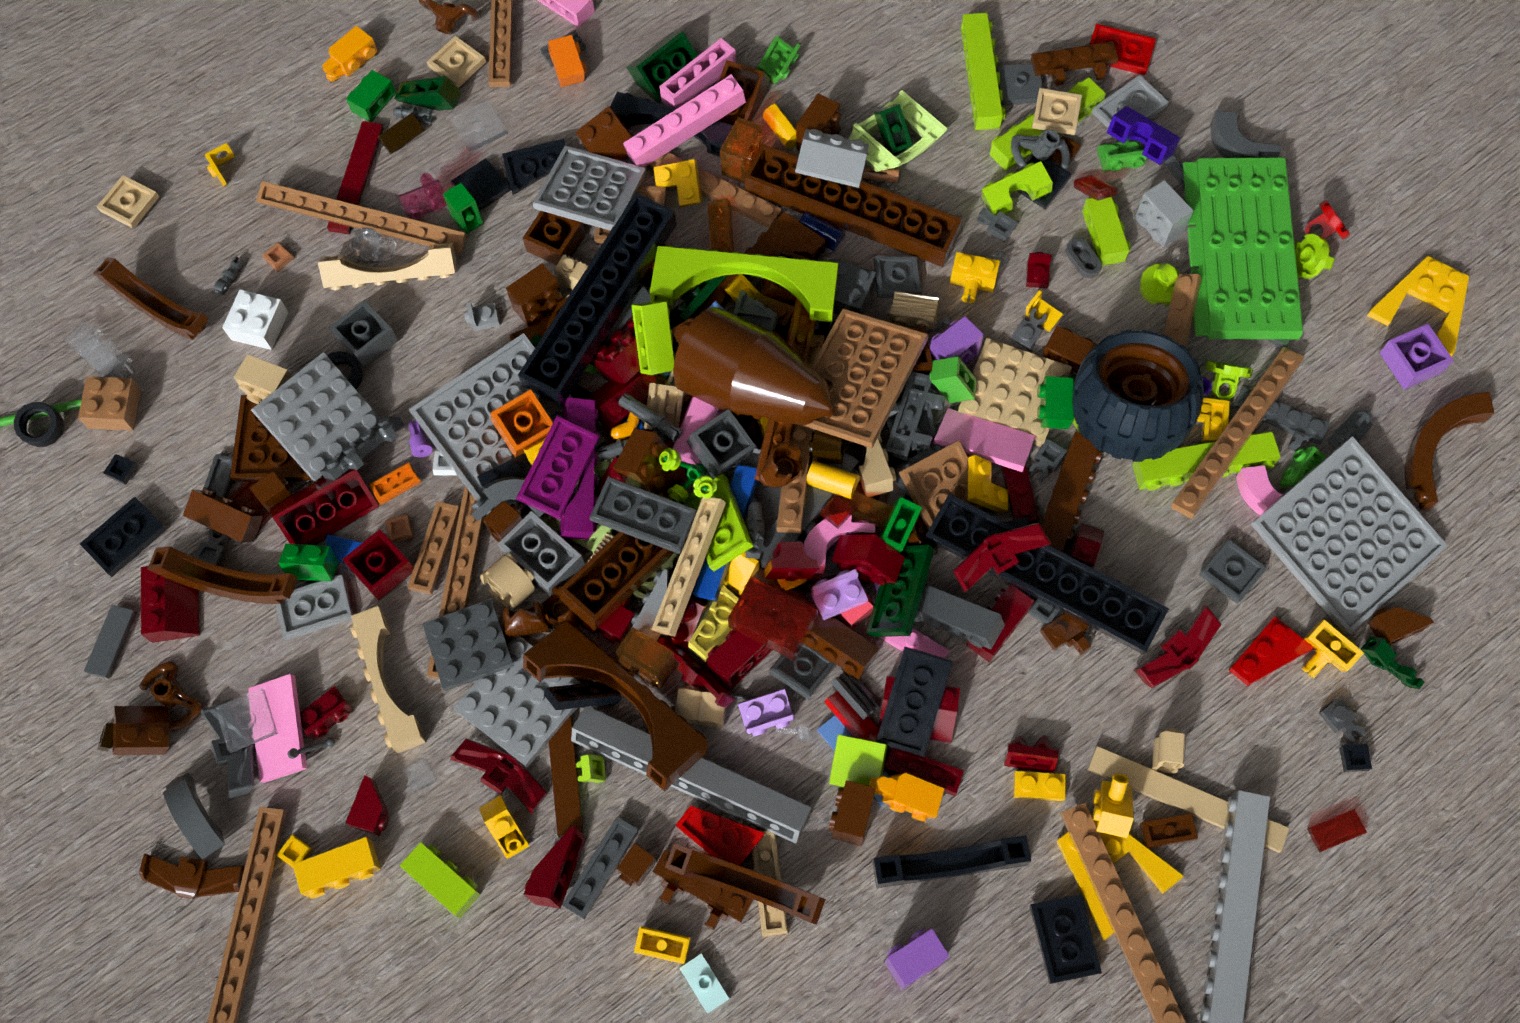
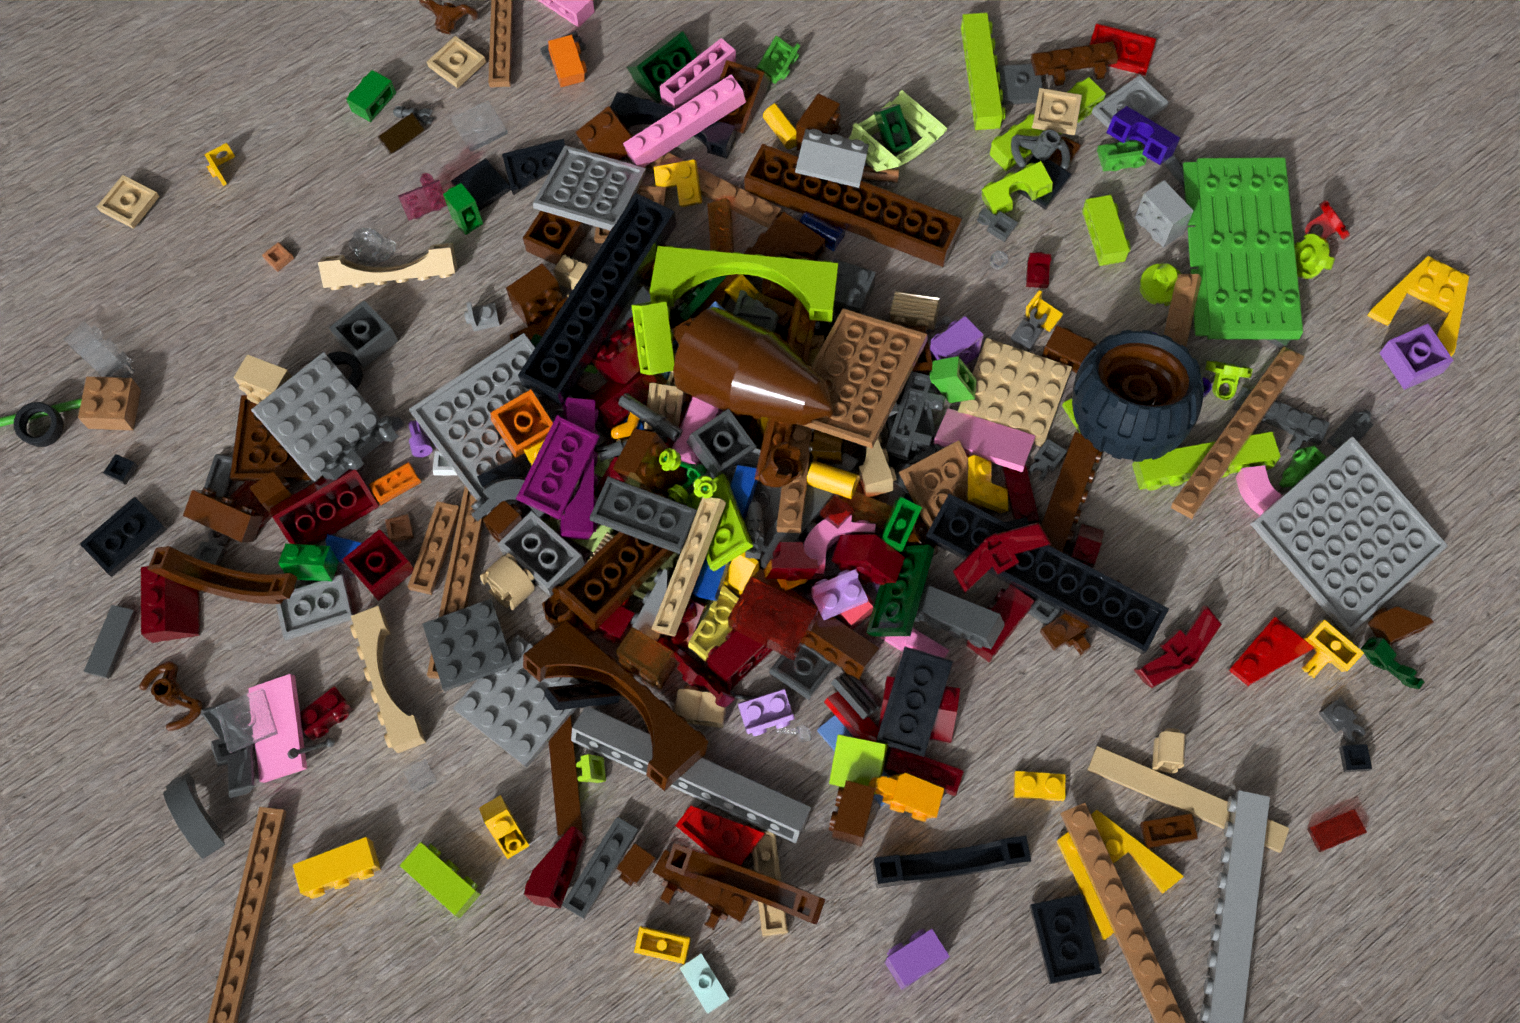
(106, 738): dark brown tile -> none
(140, 730): reddish brown slope -> none
(150, 302): reddish brown arch -> none
(190, 877): reddish brown plate -> none
(228, 275): dark grey piece -> none
(255, 319): white brick -> none
(294, 851): yellow tile -> none
(349, 54): light orange hinge -> none
(358, 169): dark red tile -> none
(358, 216): medium nougat plate -> none
(368, 809): dark red slope -> none
(430, 93): dark green slope -> none
(501, 772): dark red plate -> none
(524, 622): reddish brown hair -> none
(740, 149): clear orange brick -> none
(896, 274): dark grey plate -> none
(974, 274): yellow brick -> none
(1039, 758): dark red tile -> none
(1056, 402): green brick -> none
(1084, 259): flat silver plate -> none
(1094, 187): clear red tile -> none
(1114, 806): yellow brick -> none
(1214, 417): yellow plate -> none
(1232, 143): dark grey arch -> none
(1233, 571): dark grey plate -> none
(1419, 459): reddish brown arch -> none

